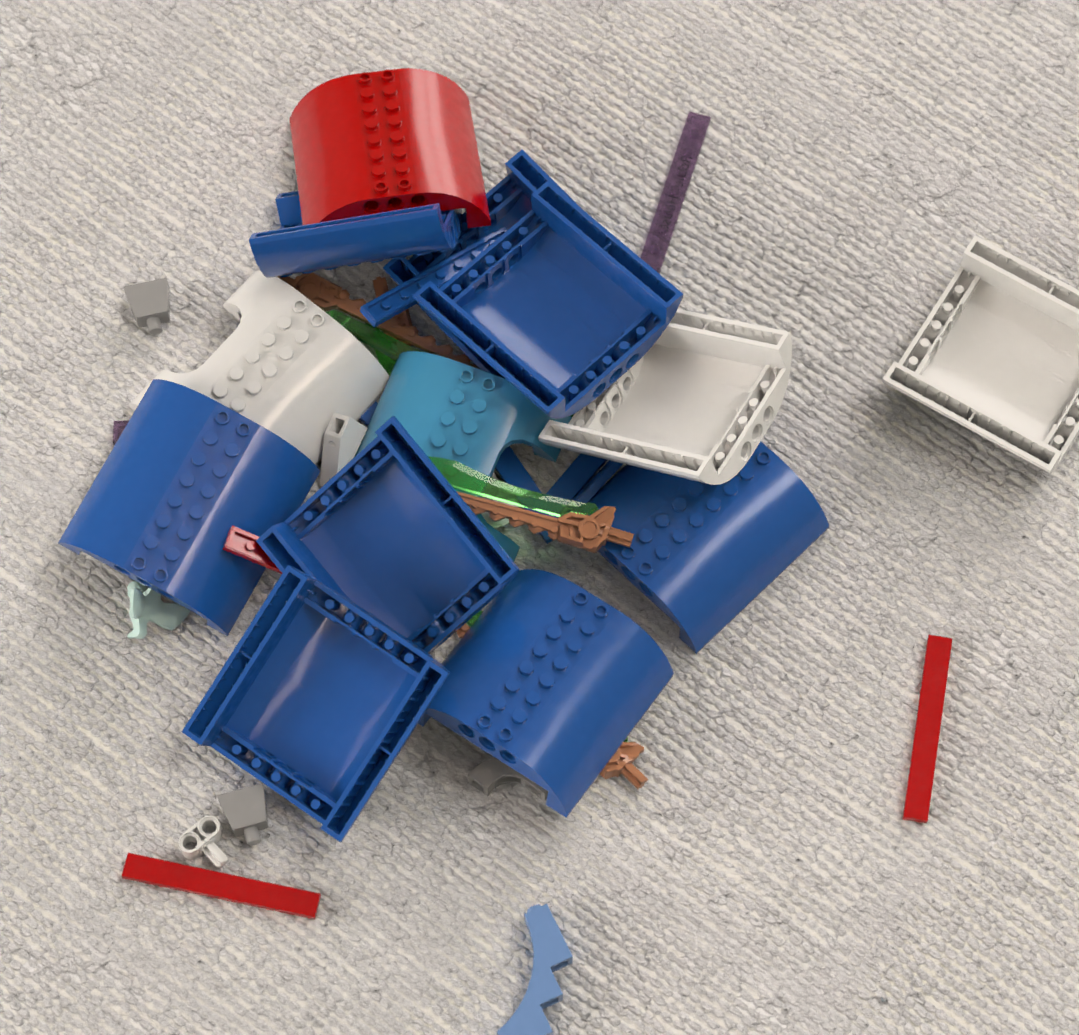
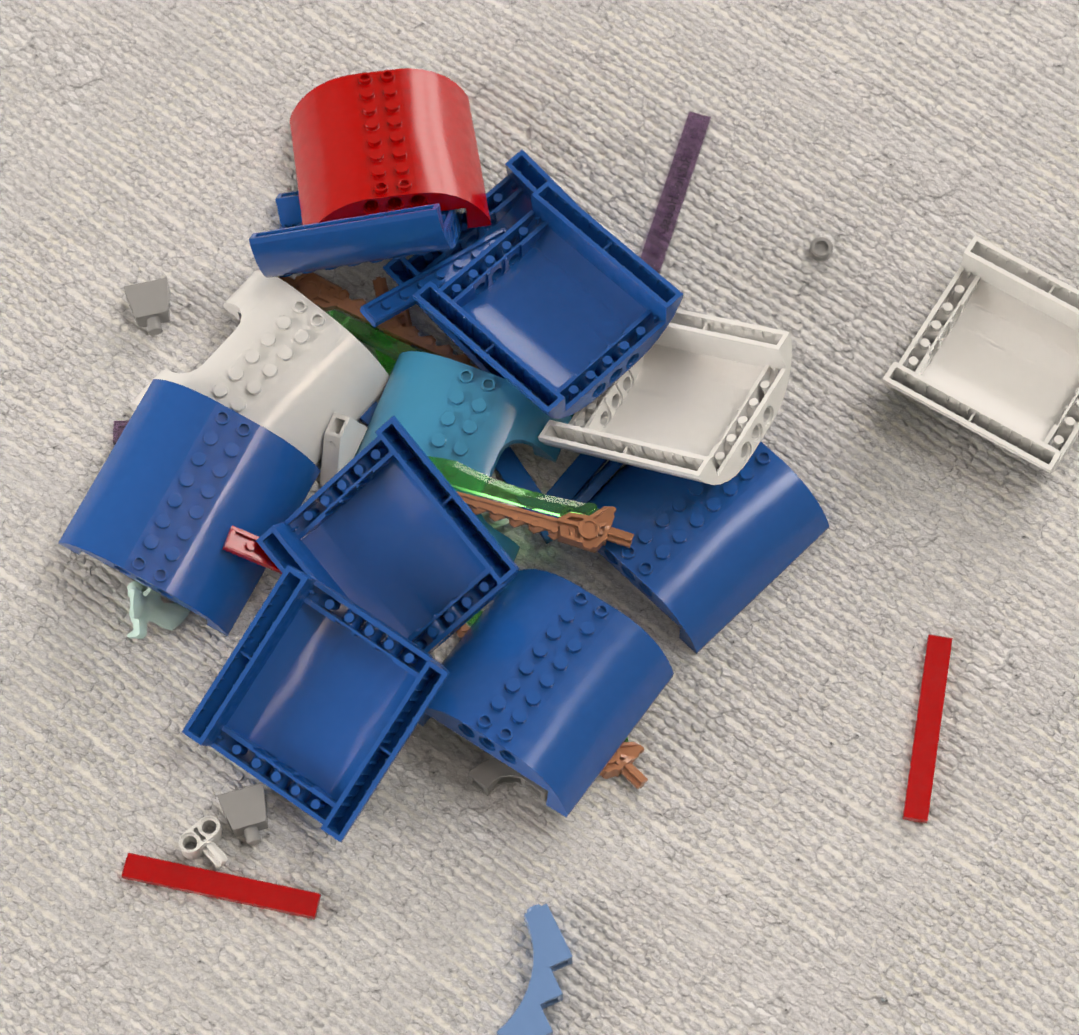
(821, 249): none -> light grey tile

